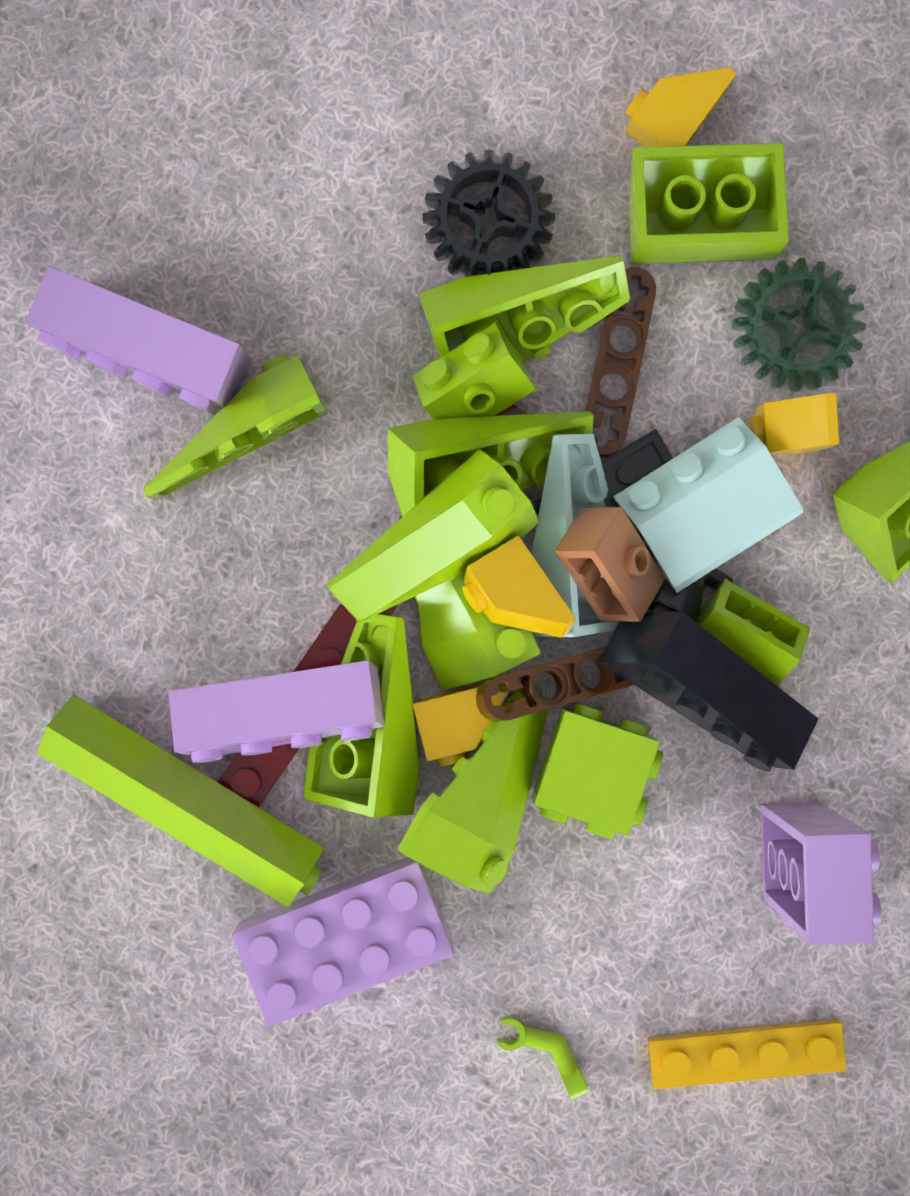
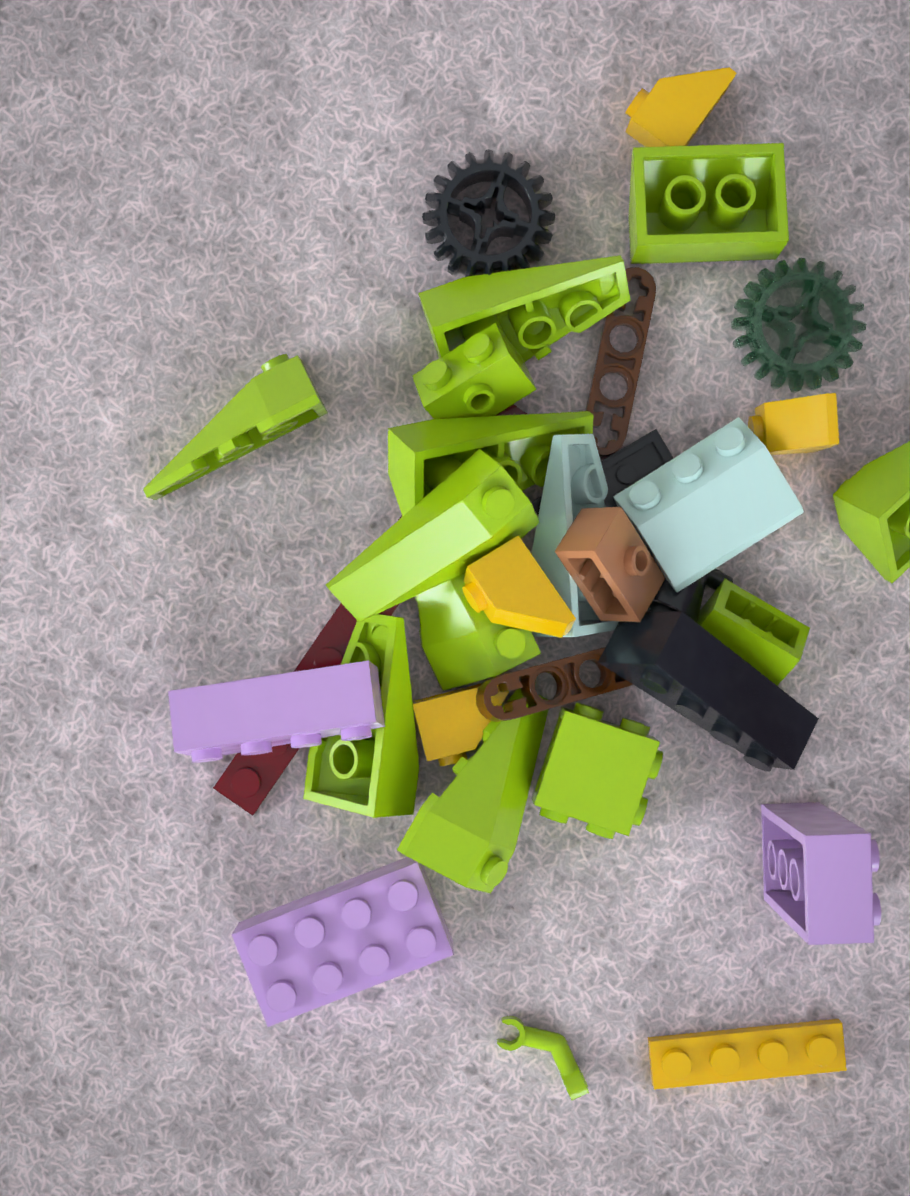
(137, 338): lavender brick -> none
(181, 801): lime brick -> none

